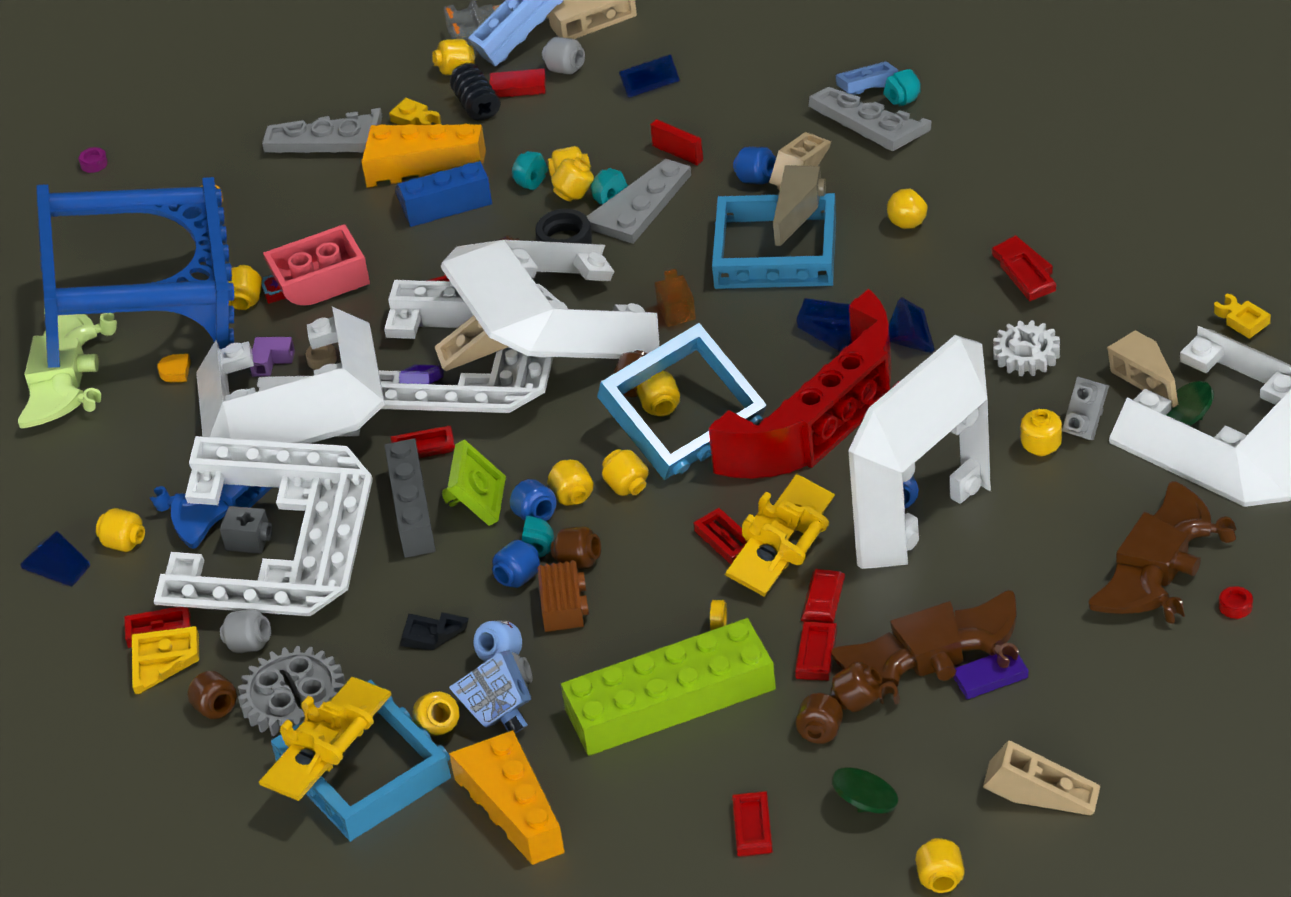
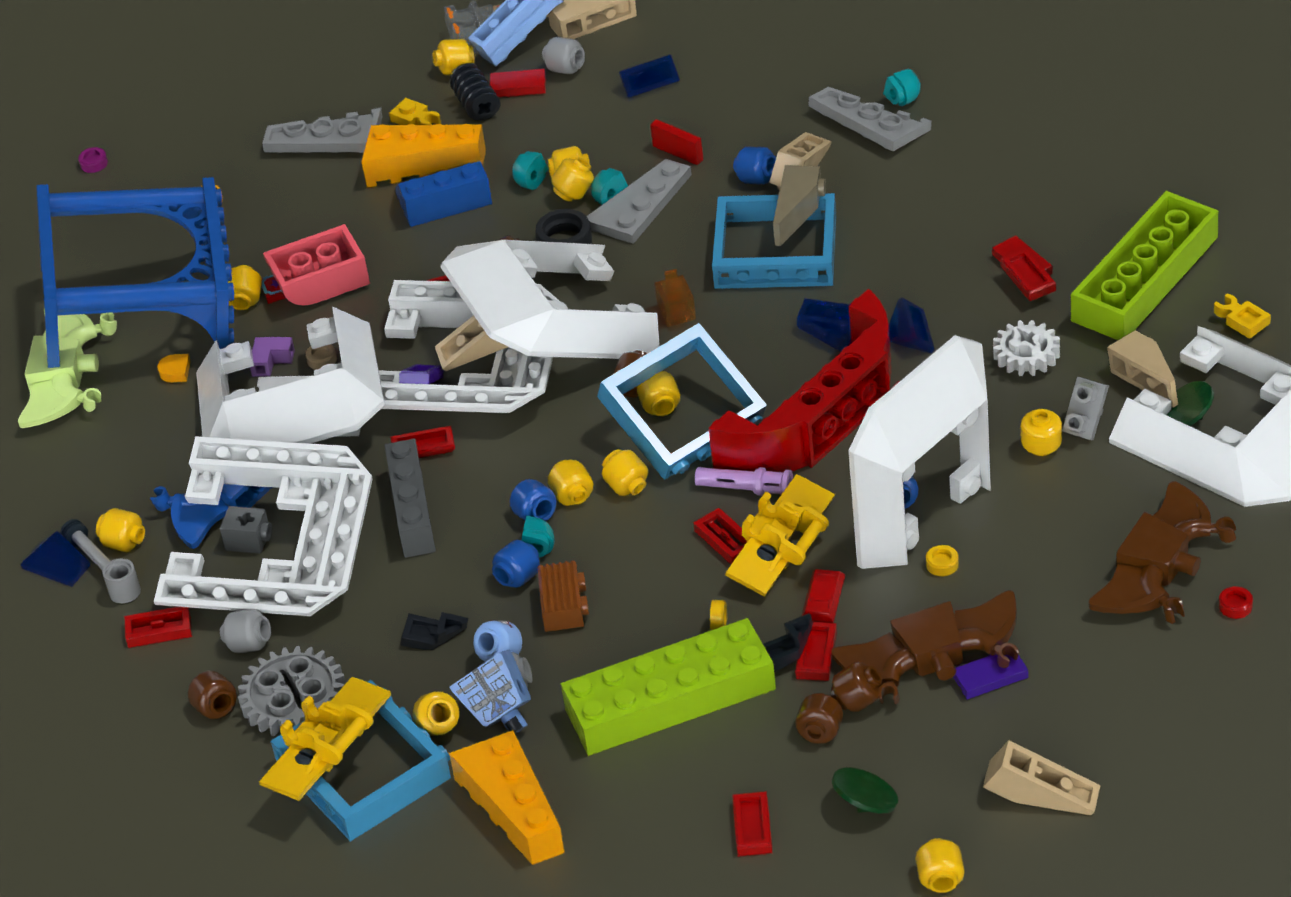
(118, 574): none -> light grey piece
(162, 655): yellow wing -> none
(475, 483): lime tile -> none
(577, 545): reddish brown head -> none
(758, 481): none -> lavender pin
(789, 647): none -> black slope
(863, 78): medium blue plate -> none
(906, 209): yellow piece -> none
(942, 560): none -> yellow tile
(1144, 266): none -> lime brick

